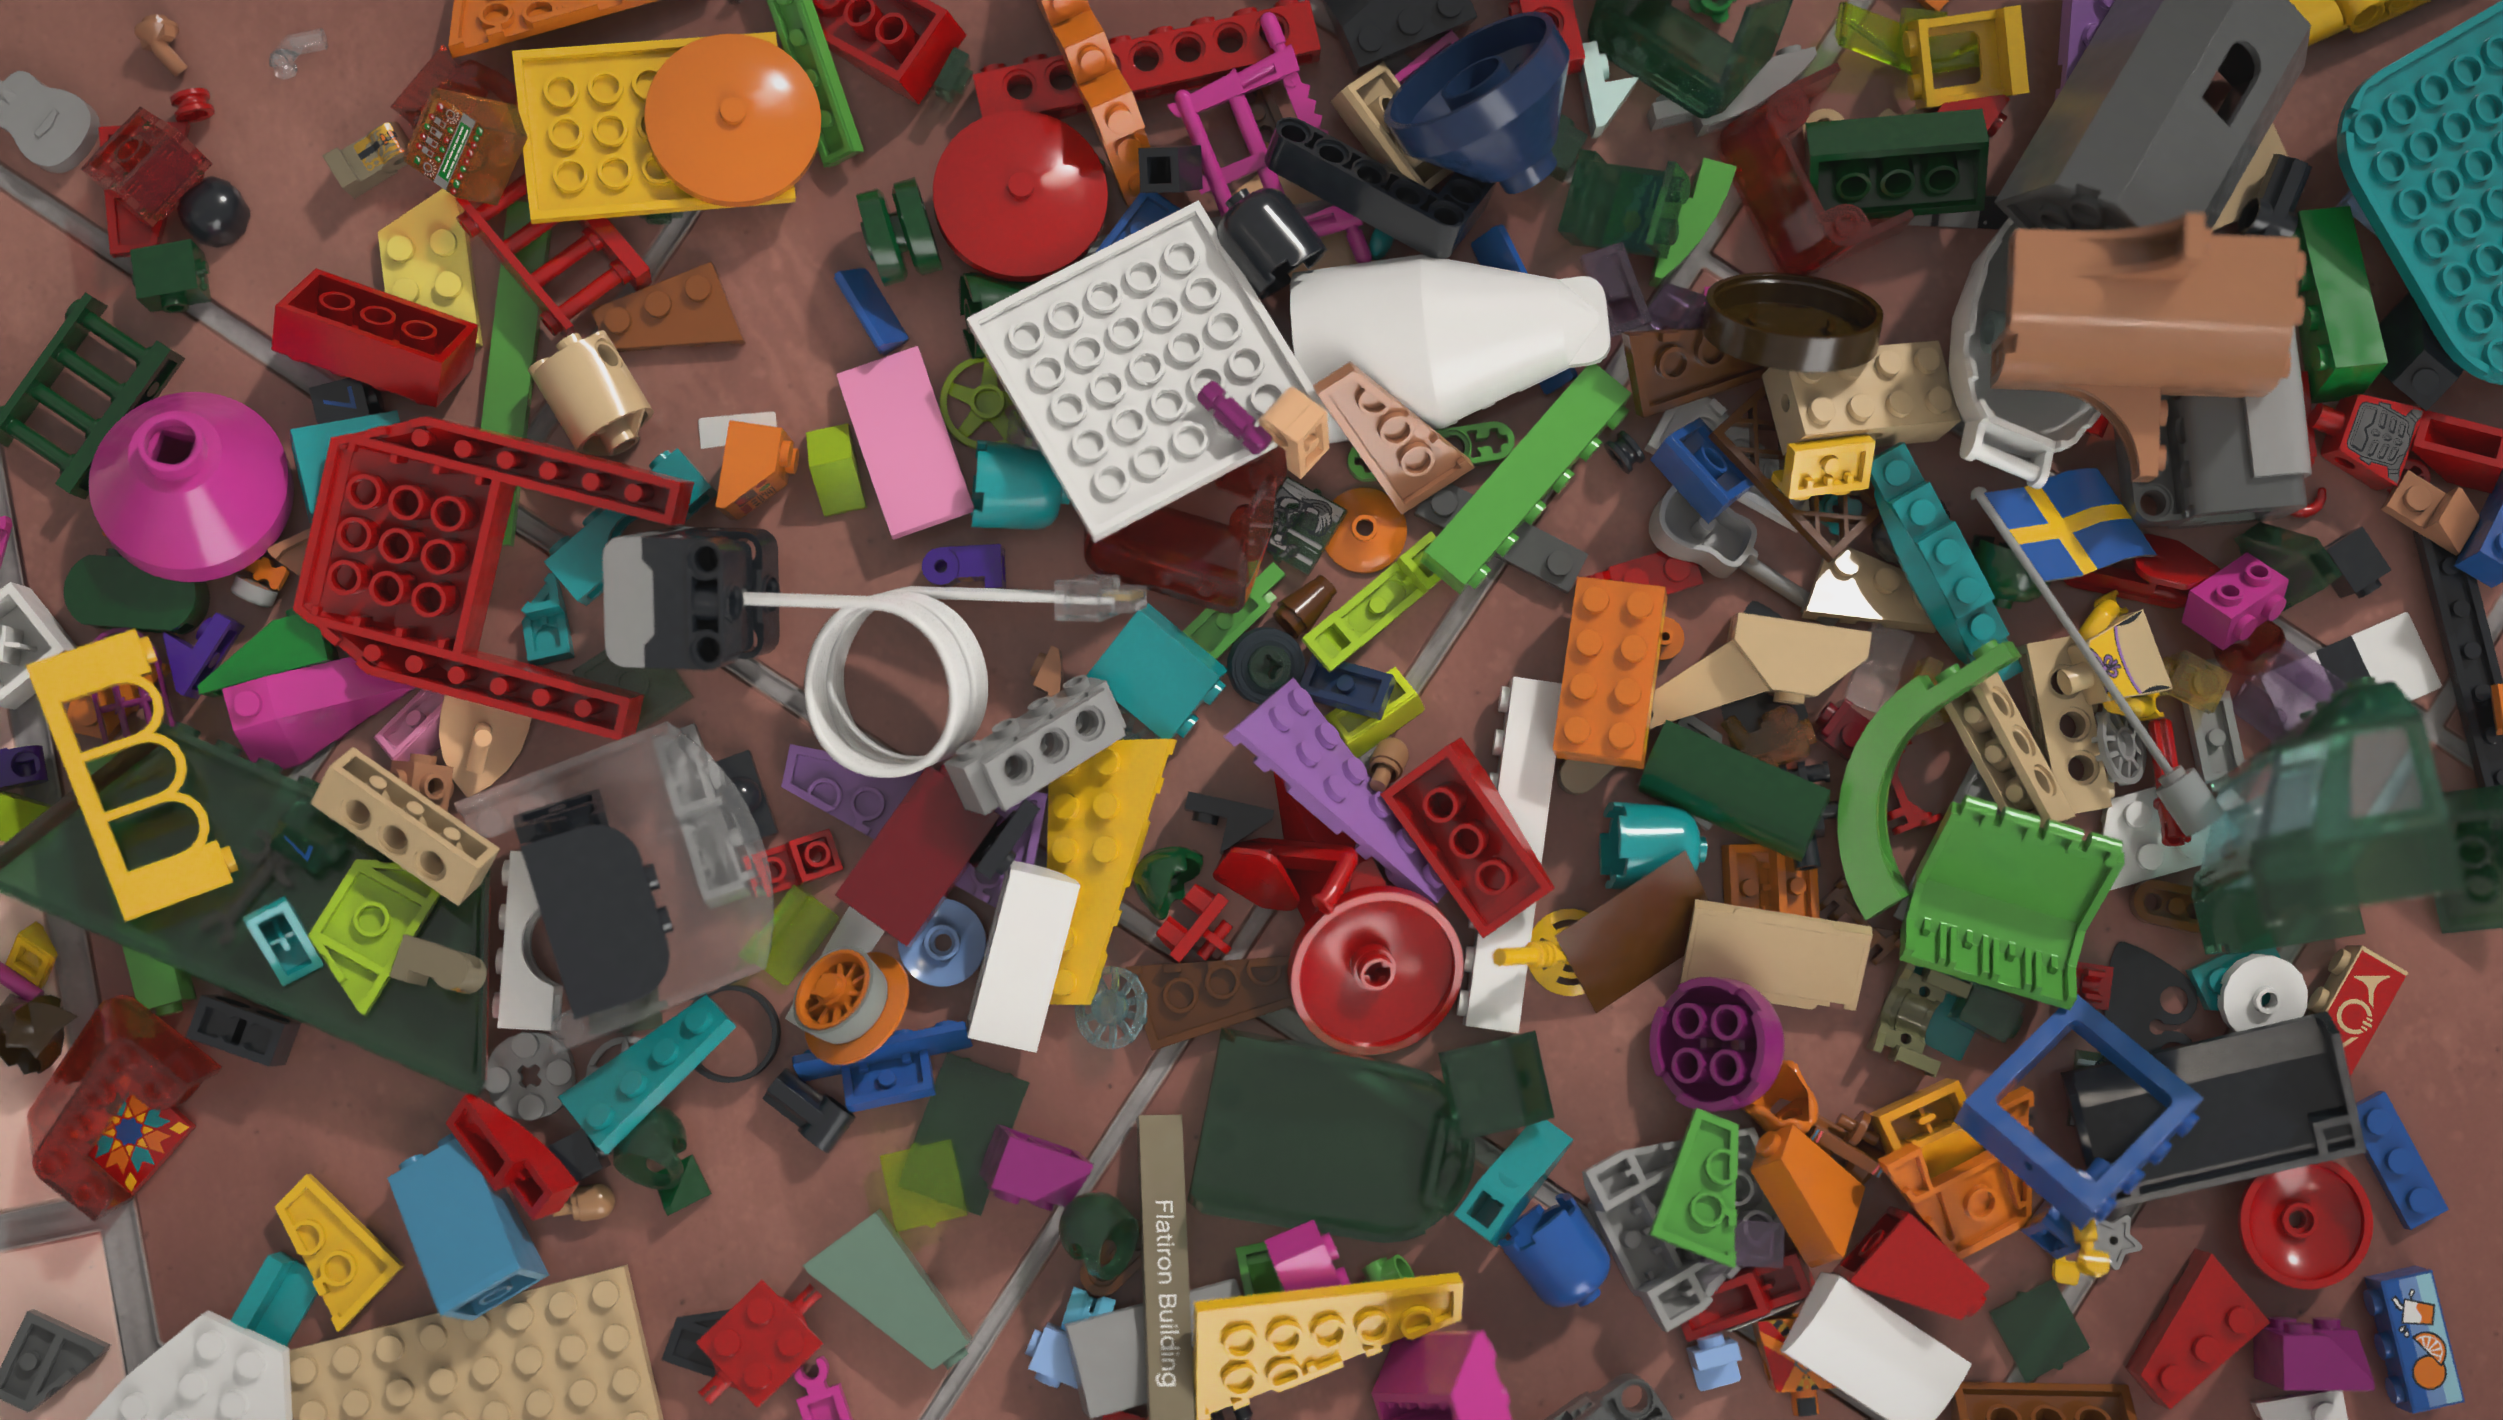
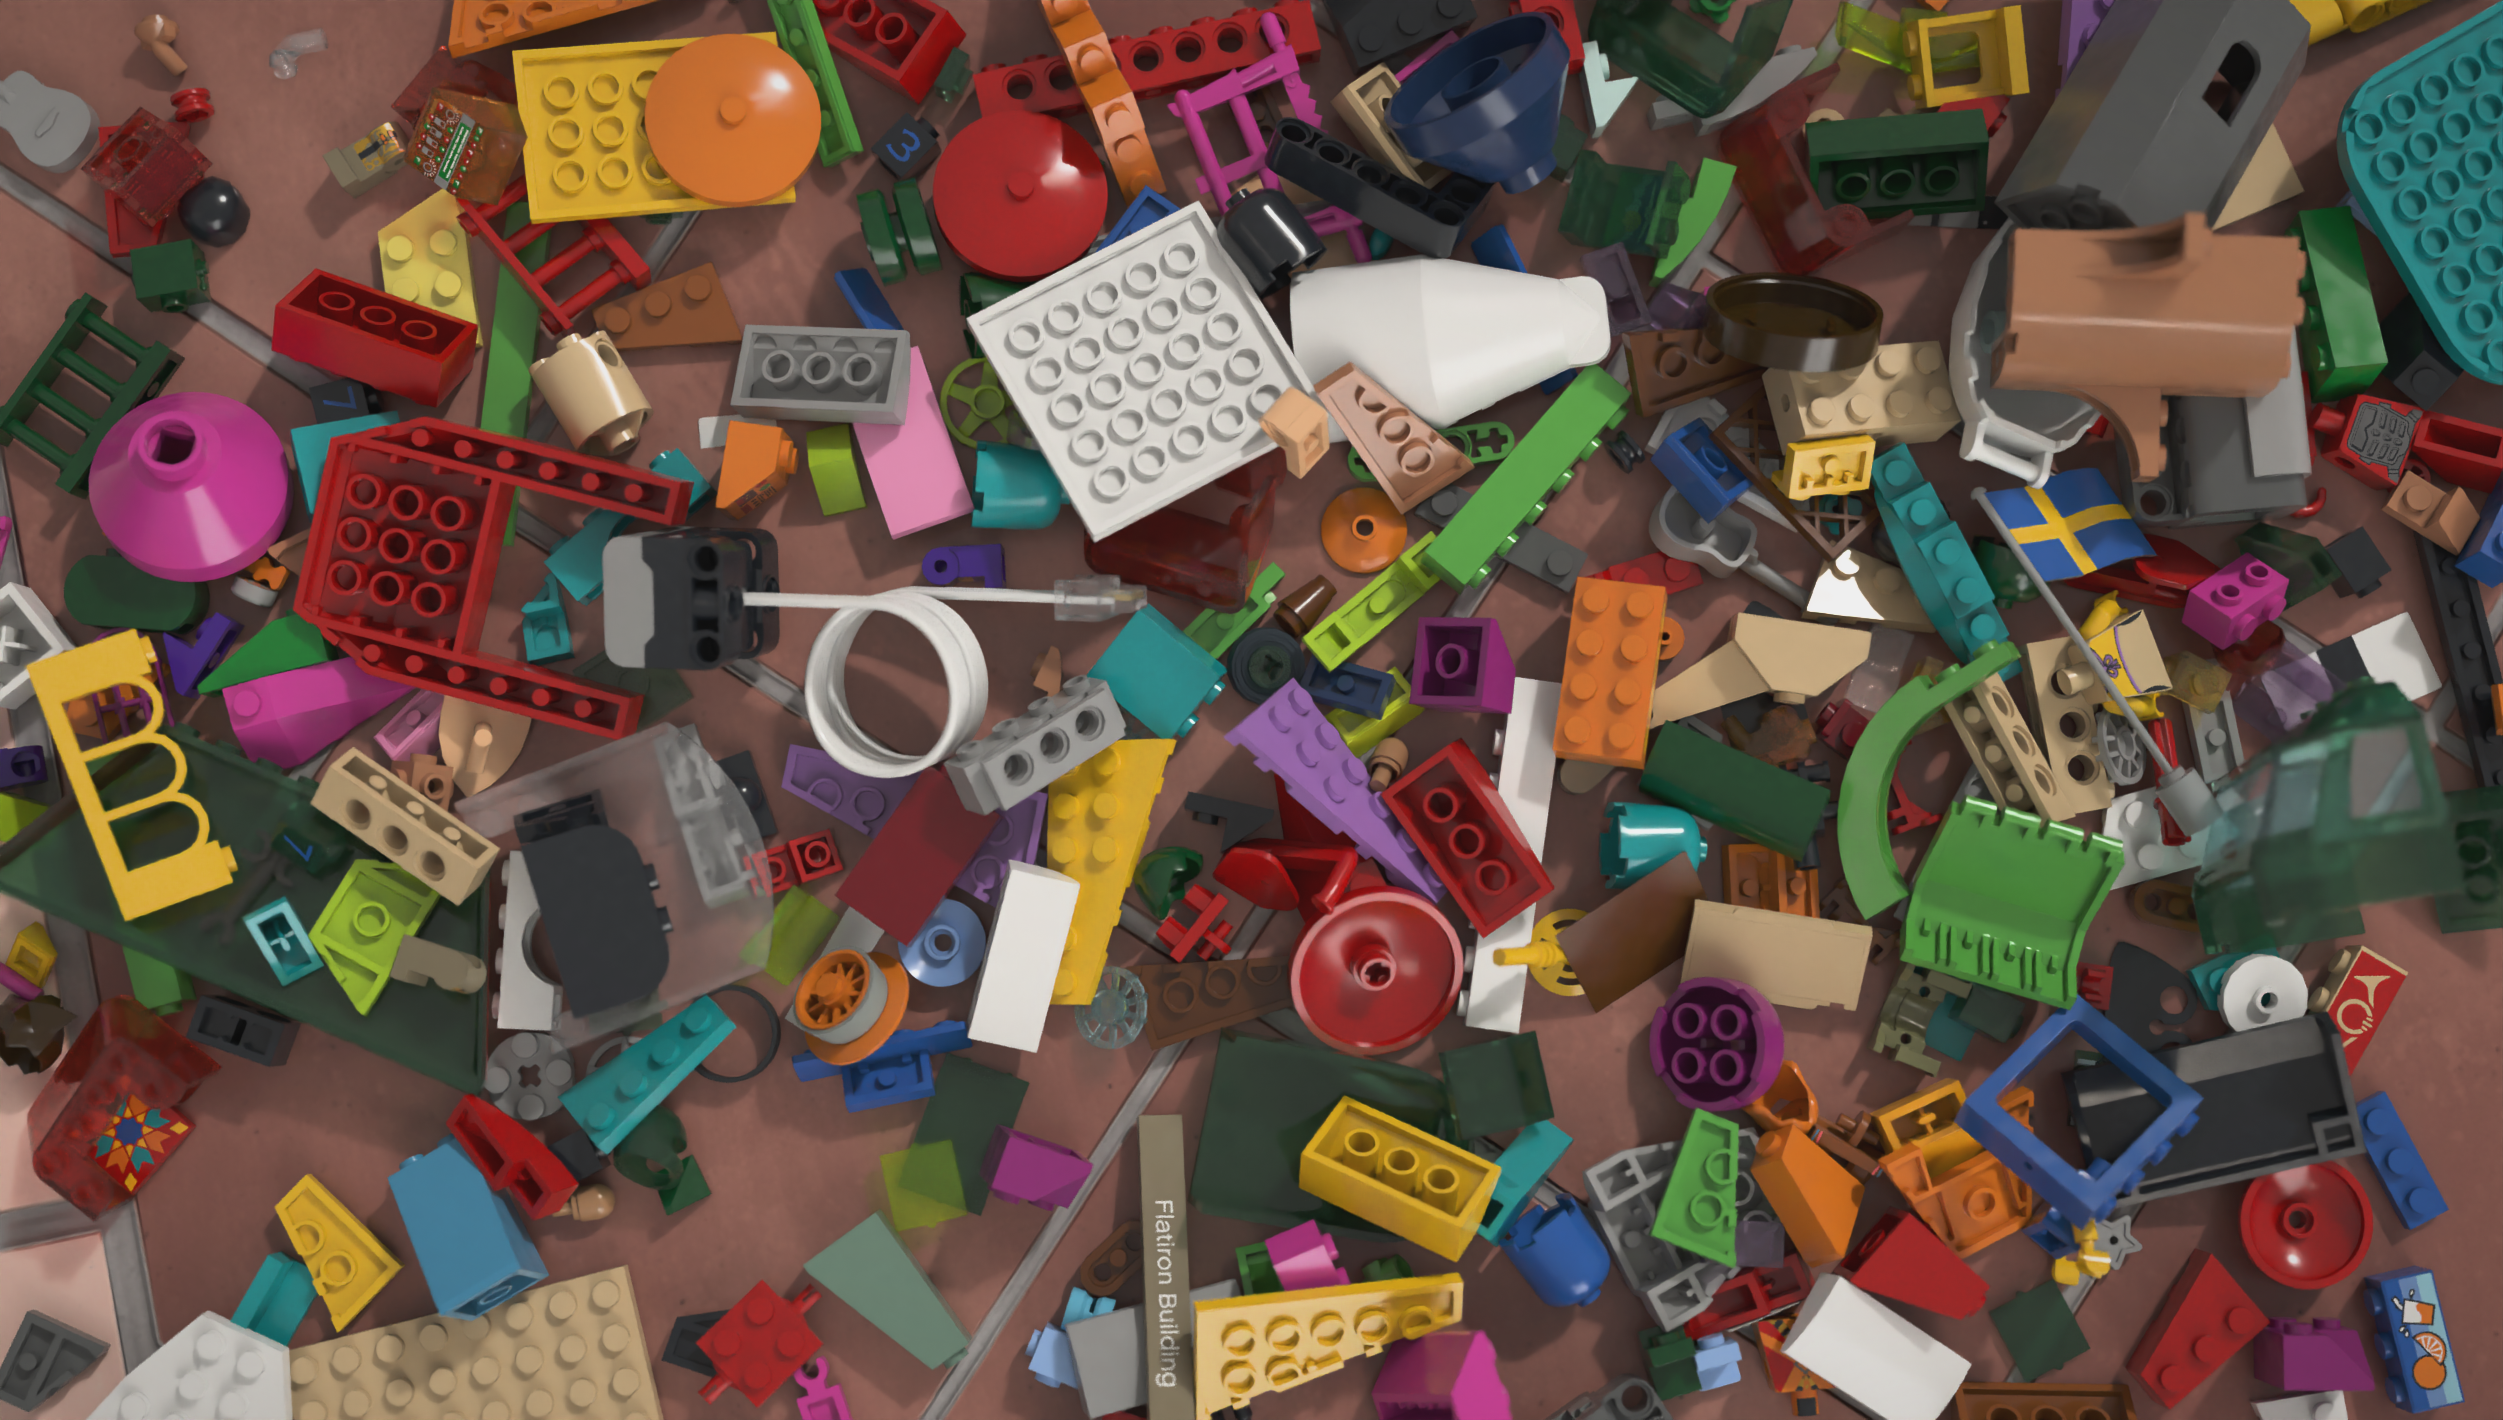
(818, 1116): black piece -> none
(823, 374): none -> light grey slope
(907, 147): none -> black brick
(997, 851): black wing -> none
(1090, 1222): clear green helmet -> none
(1170, 168): black brick -> none
(1234, 418): magenta axle -> none
(1302, 525): piece -> none
(1398, 1177): none -> yellow slope
(1462, 666): none -> magenta slope
(1669, 1361): none -> dark green brick
(2274, 207): black piece -> none

